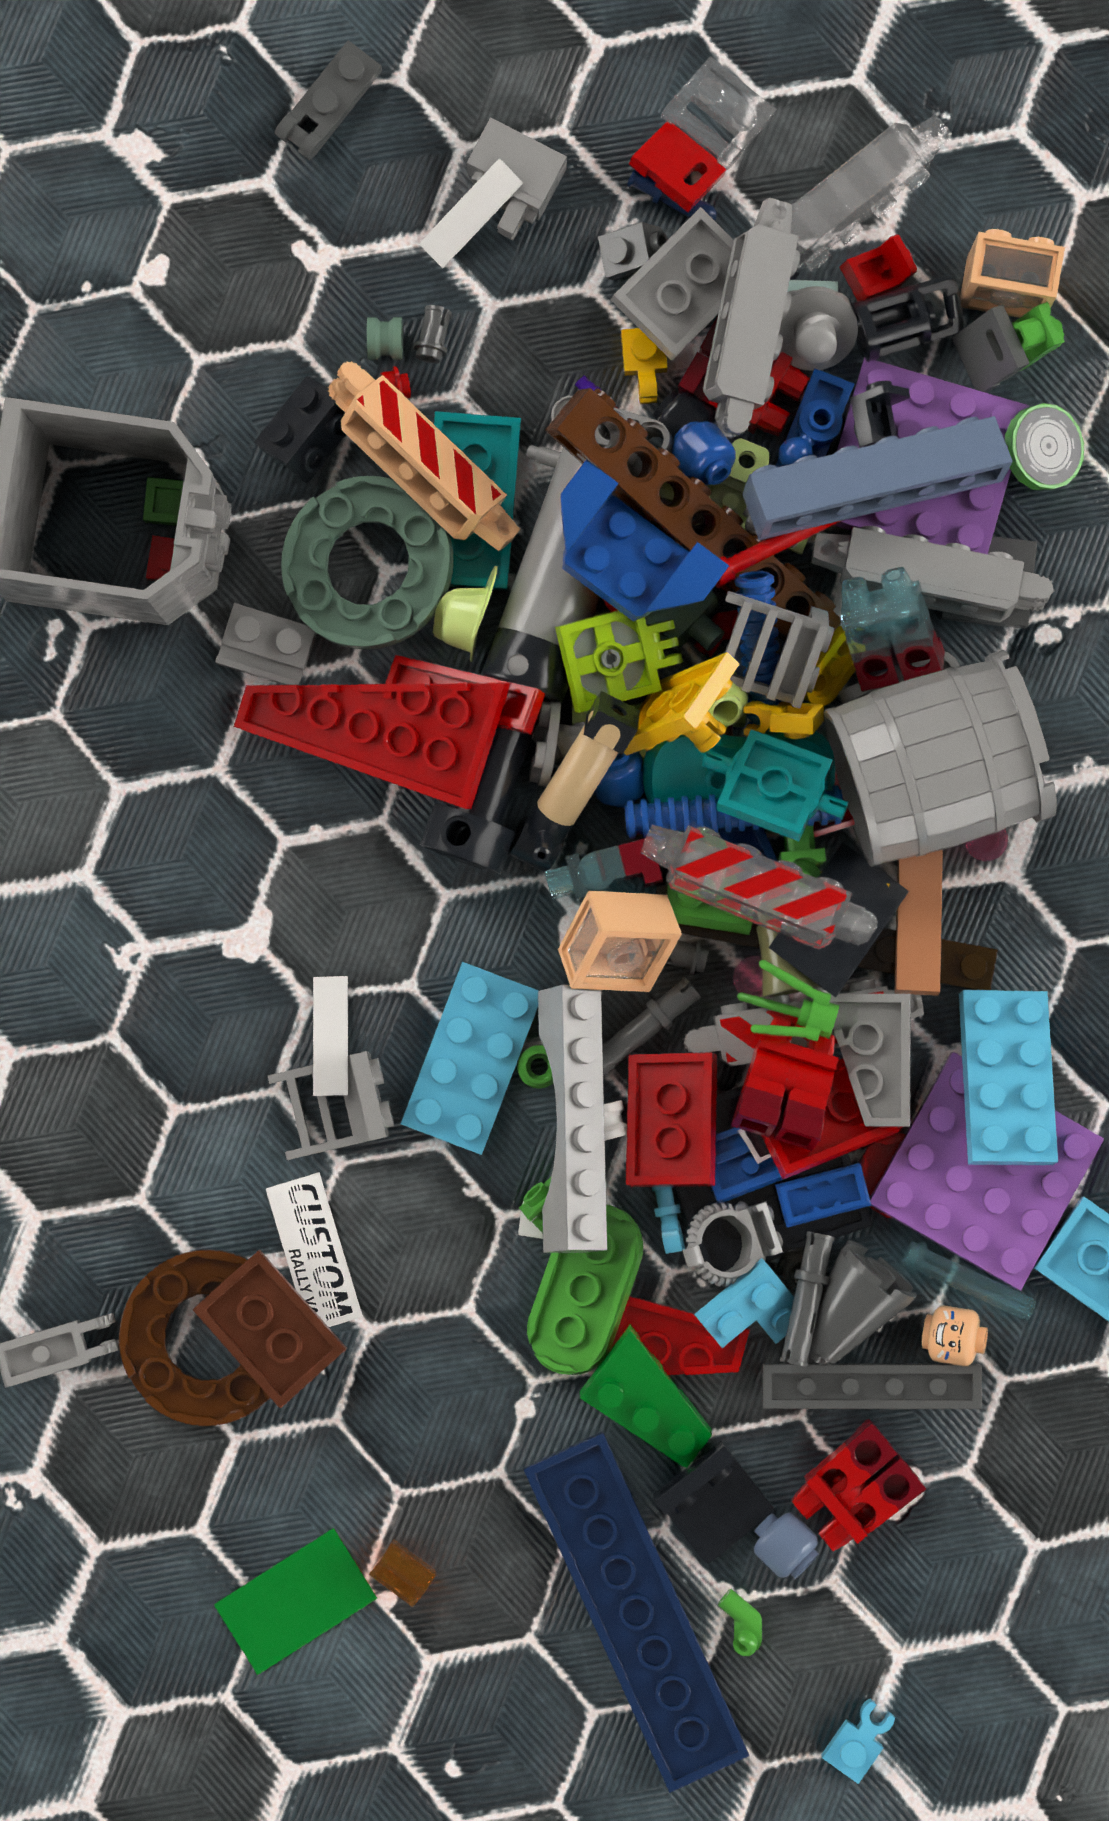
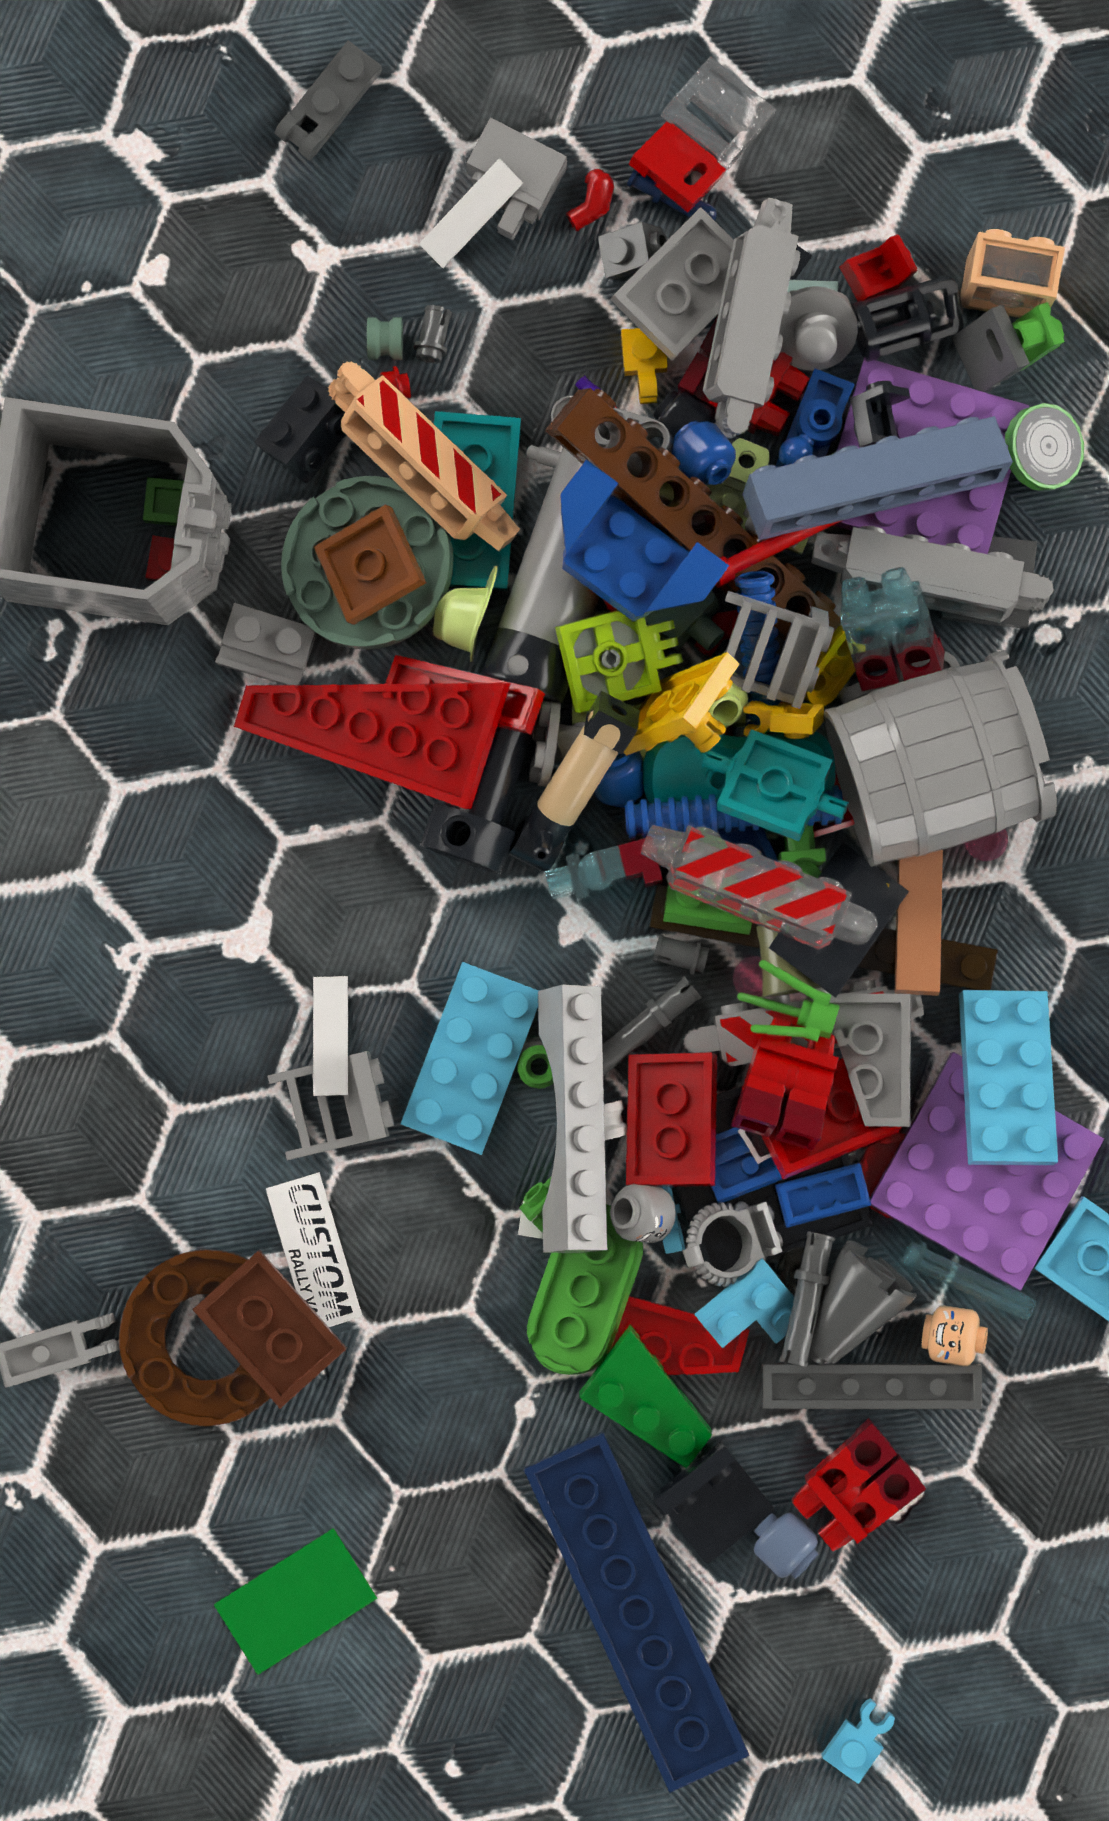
(369, 564): none -> dark orange plate
(403, 1573): clear orange piece -> none
(597, 201): none -> red arm
(619, 941): light nougat piece -> none
(643, 1213): none -> light grey head
(746, 1623): bright green arm -> none
(864, 188): clear hinge -> none

